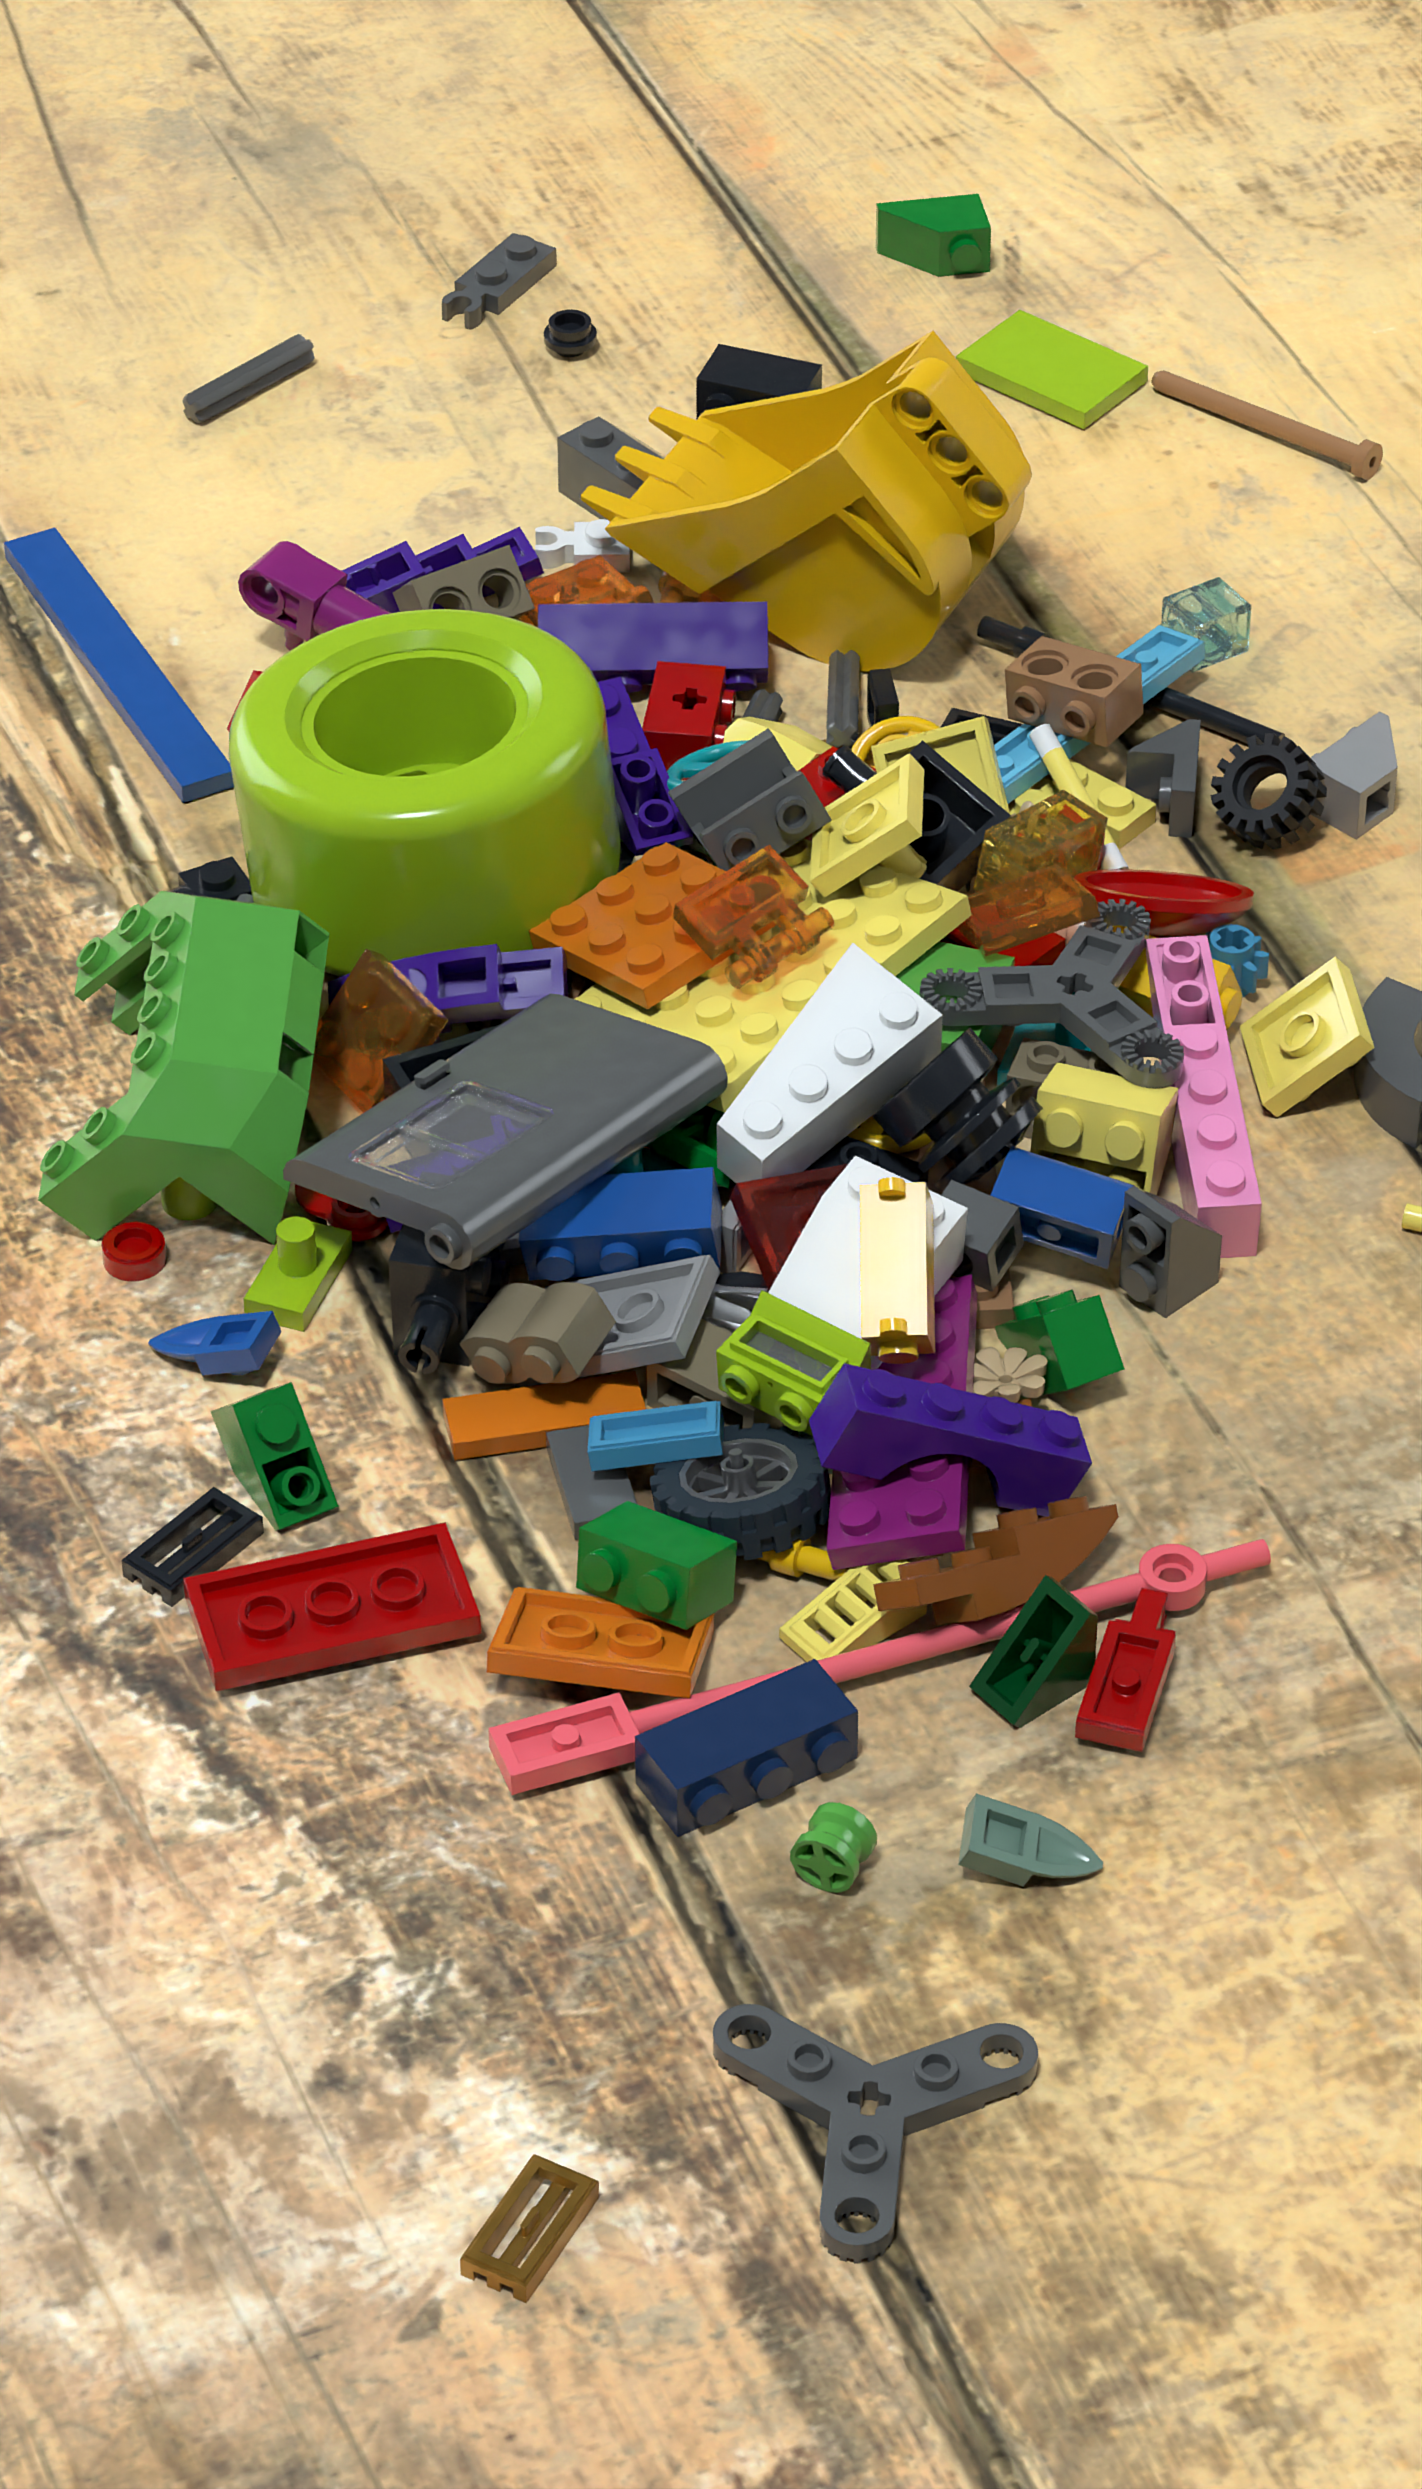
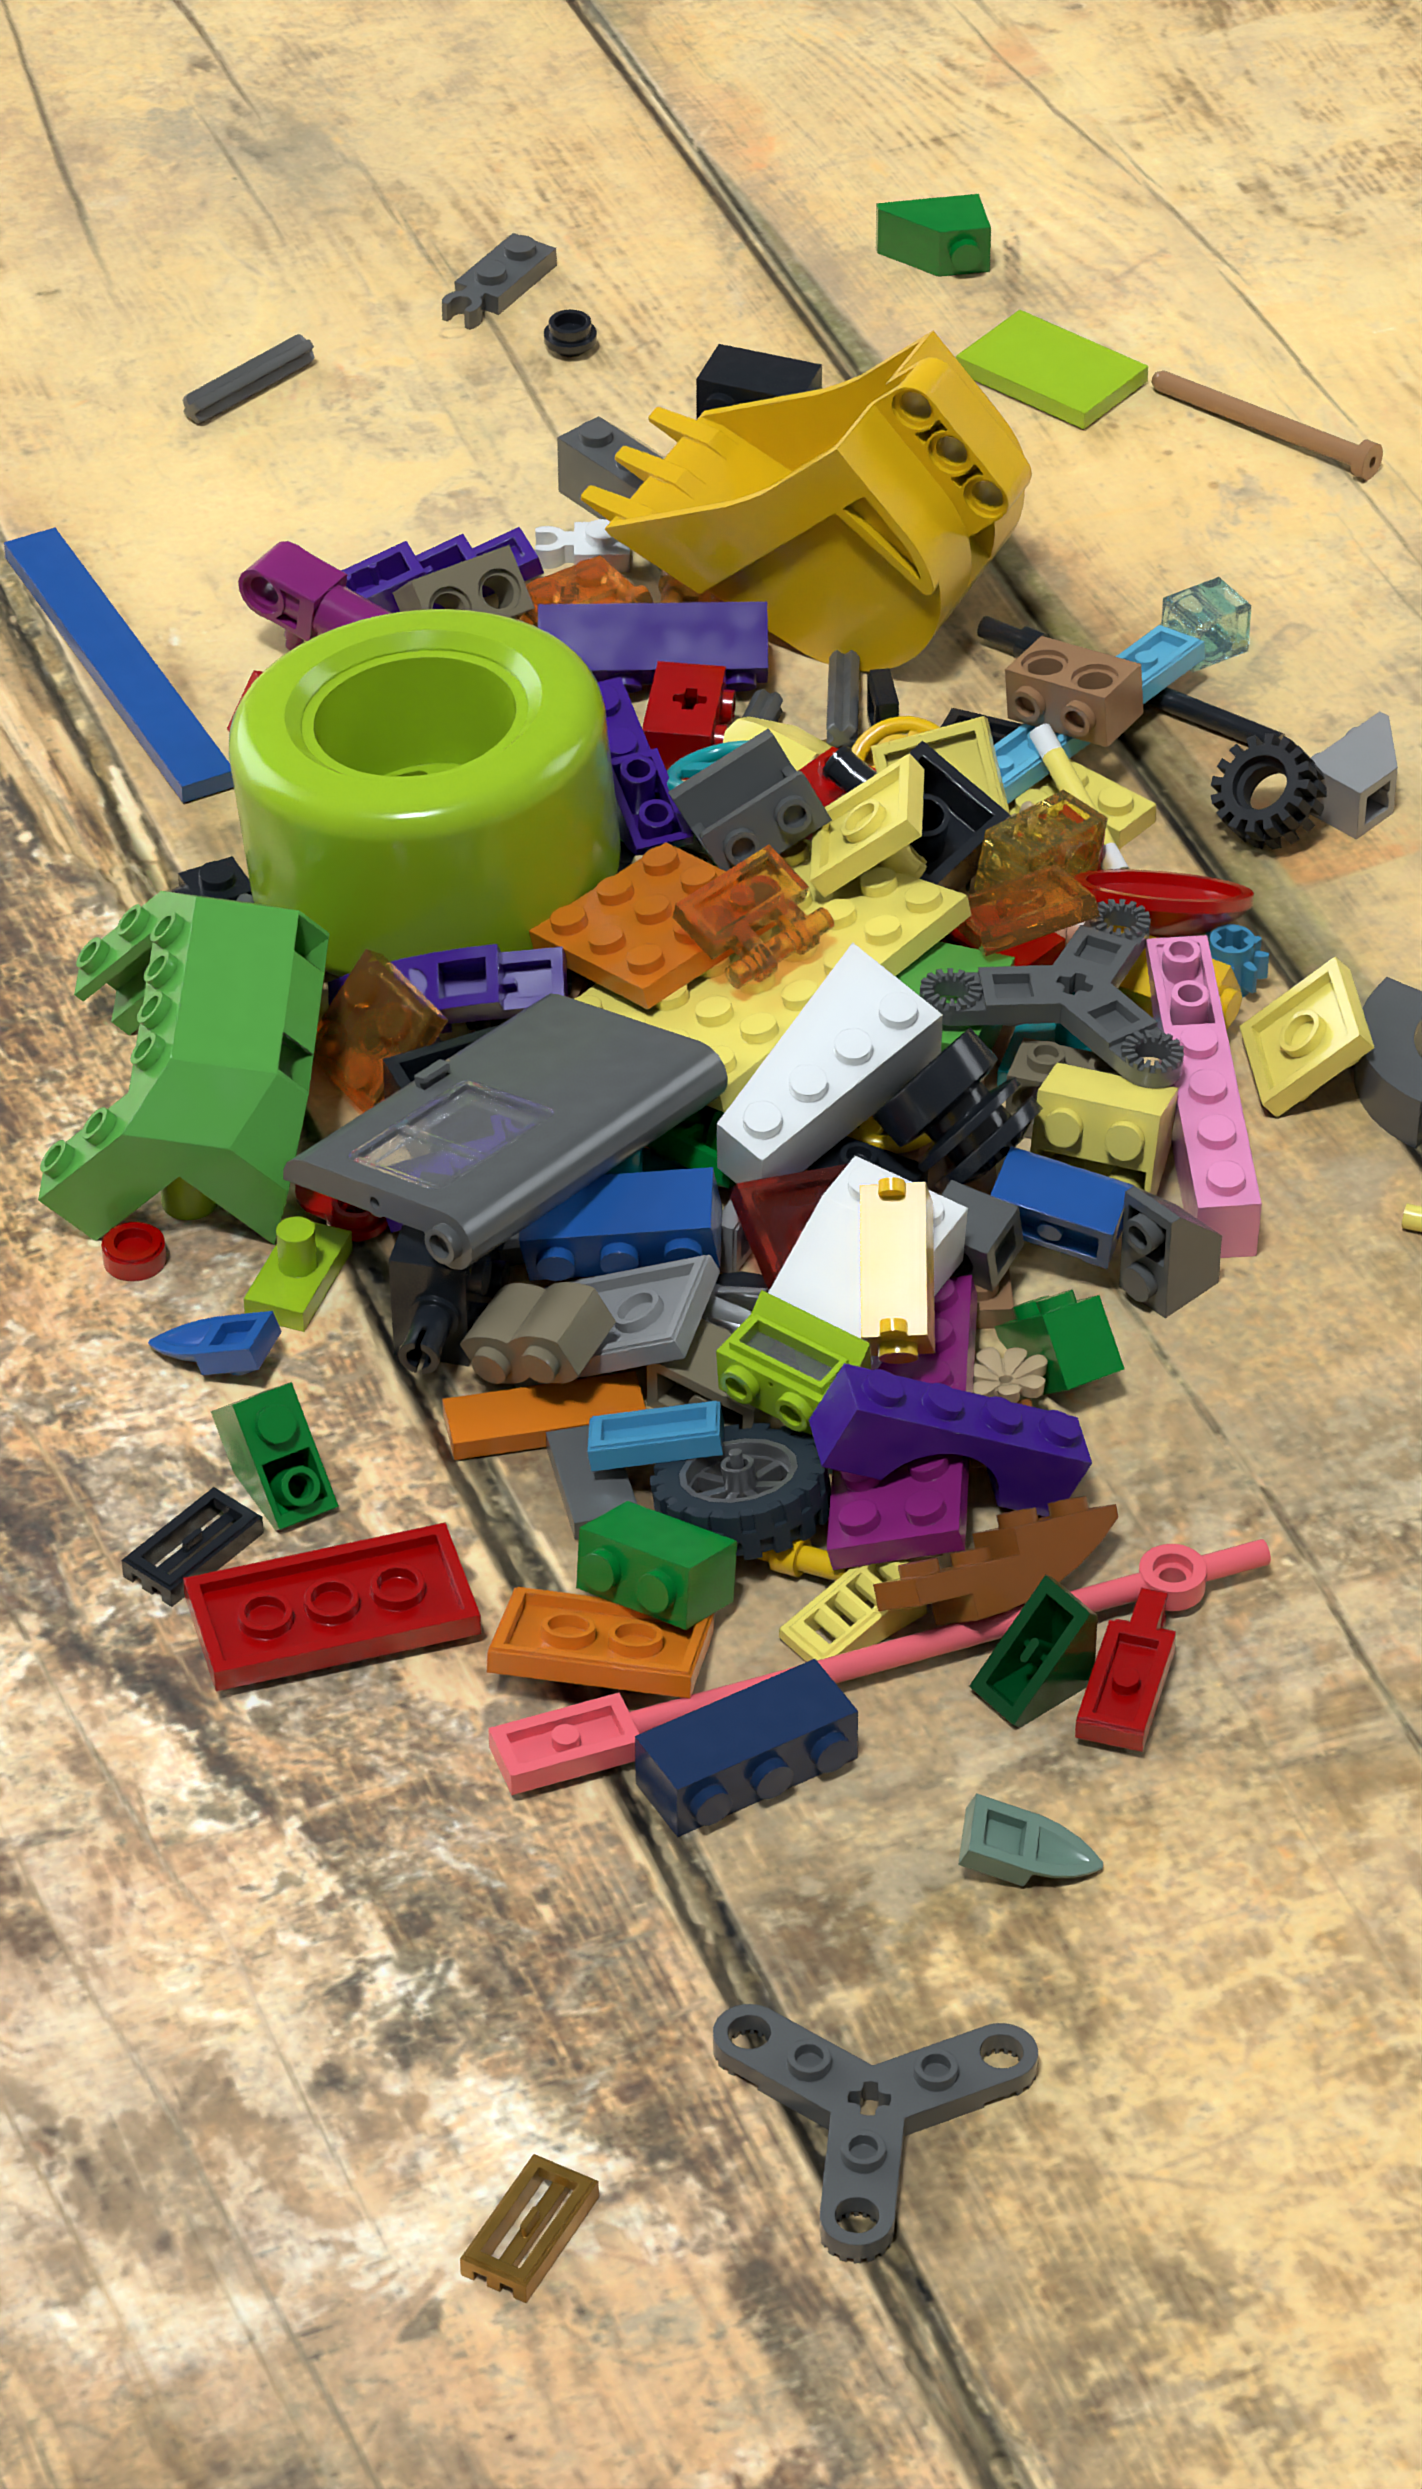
(833, 1847): bright green wheel -> none
(1168, 772): dark grey slope -> none

